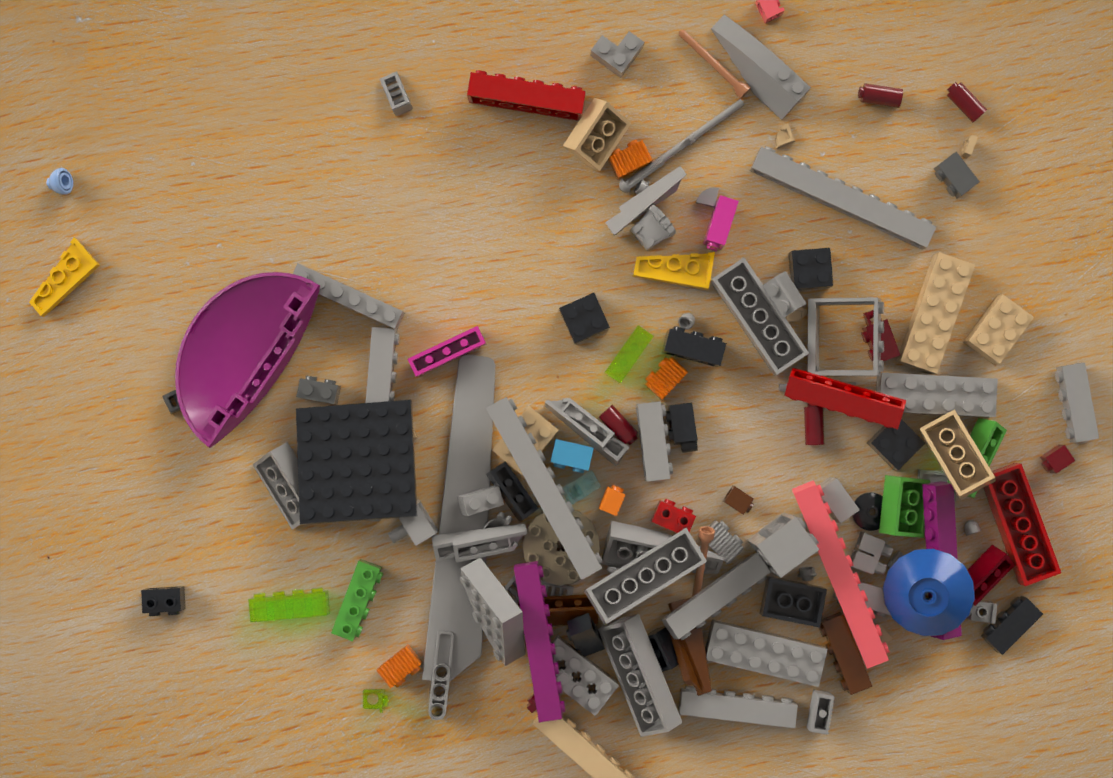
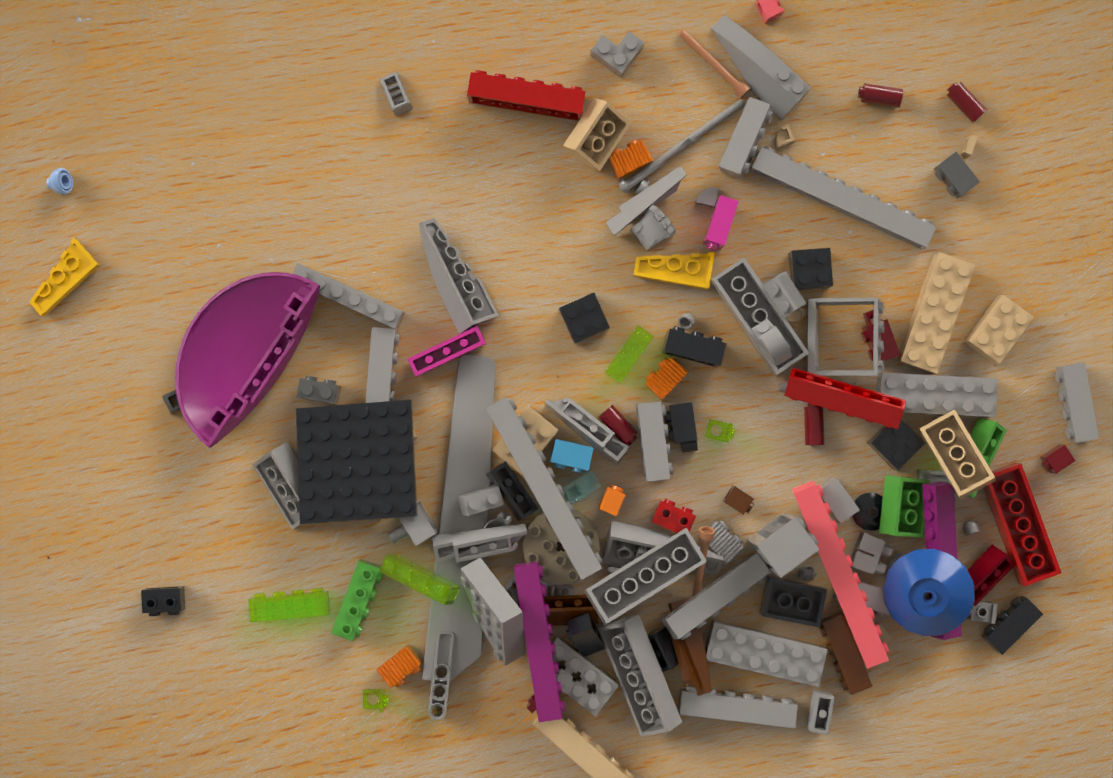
(419, 579): none -> clear neon green brick
(459, 289): none -> light grey wedge
(727, 431): none -> clear neon green bracket
(746, 138): none -> light grey brick
(772, 341): none -> light grey brick

